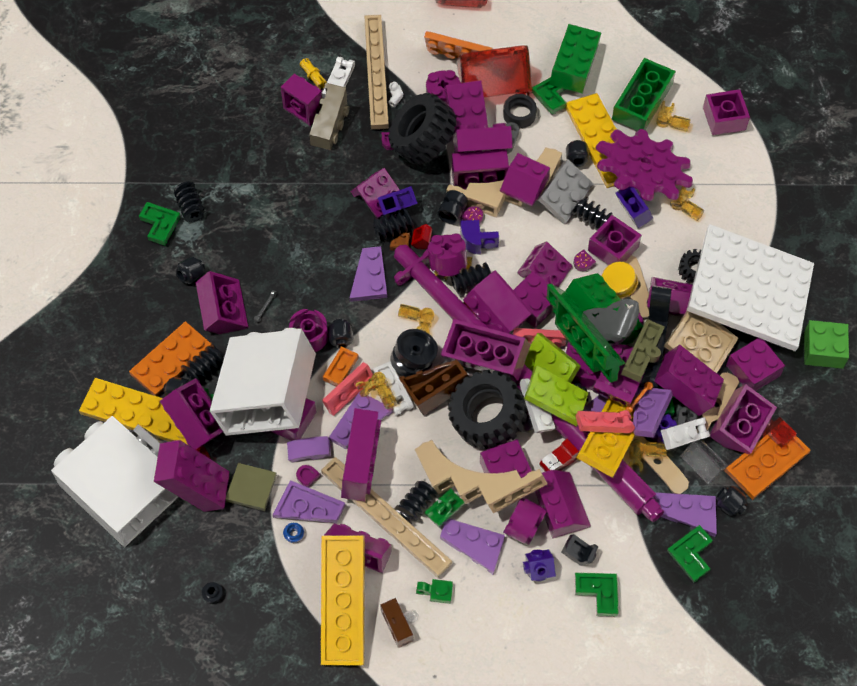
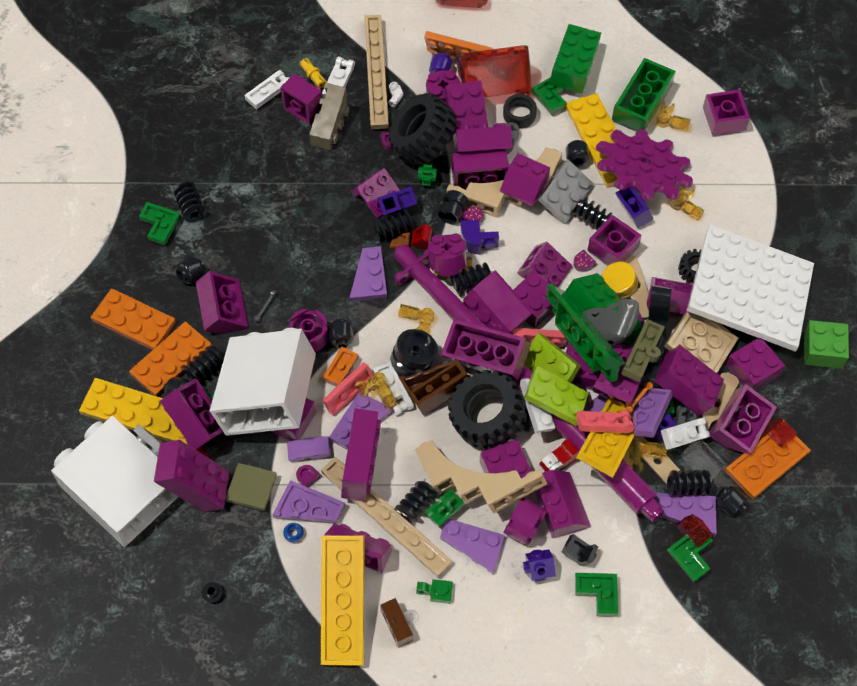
(133, 319): none -> orange plate
(266, 90): none -> white plate
(427, 174): none -> green gear
(440, 62): none -> dark purple head
(689, 480): none -> black piece
(695, 529): none -> clear red bracket

